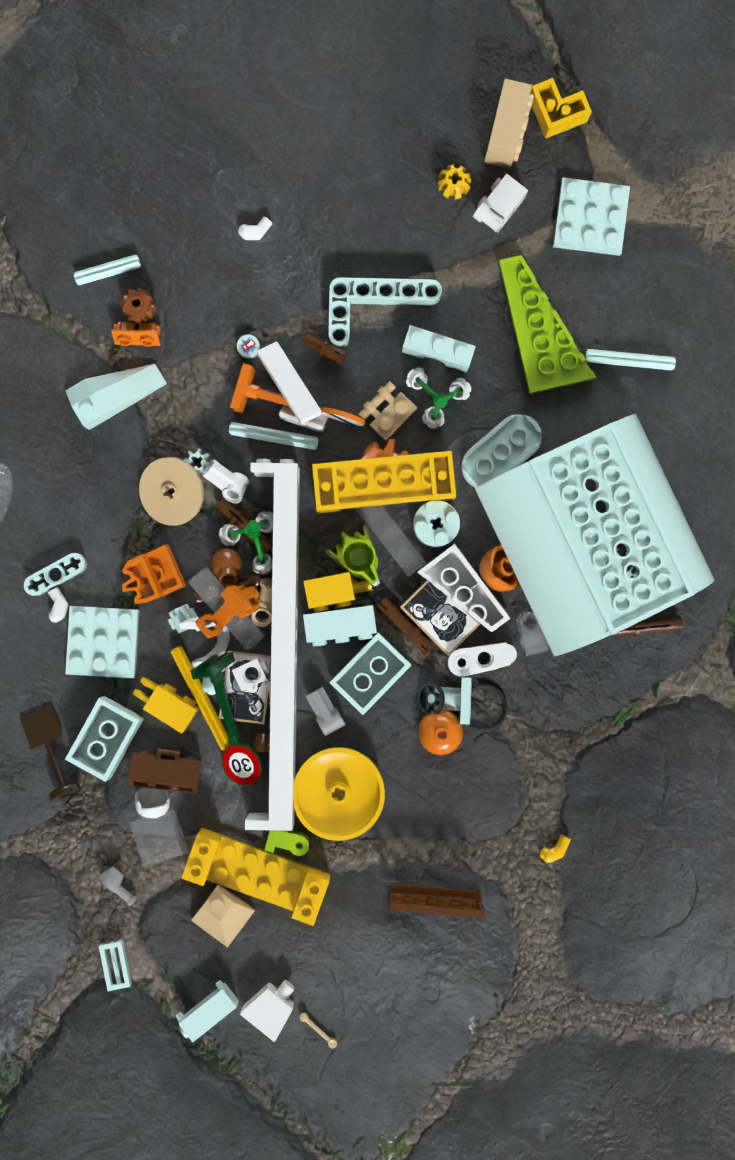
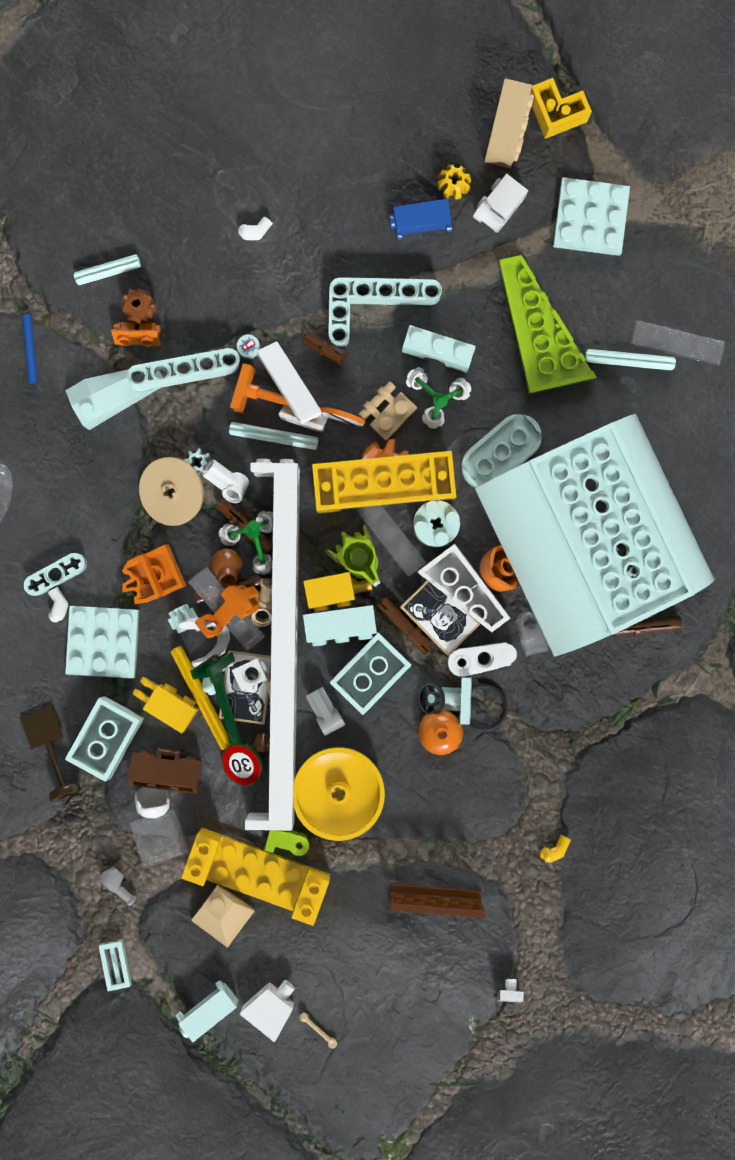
(29, 349): none -> blue bar
(172, 365): none -> light aqua beam
(421, 218): none -> blue brick
(510, 993): none -> white tile
(677, 342): none -> clear tile

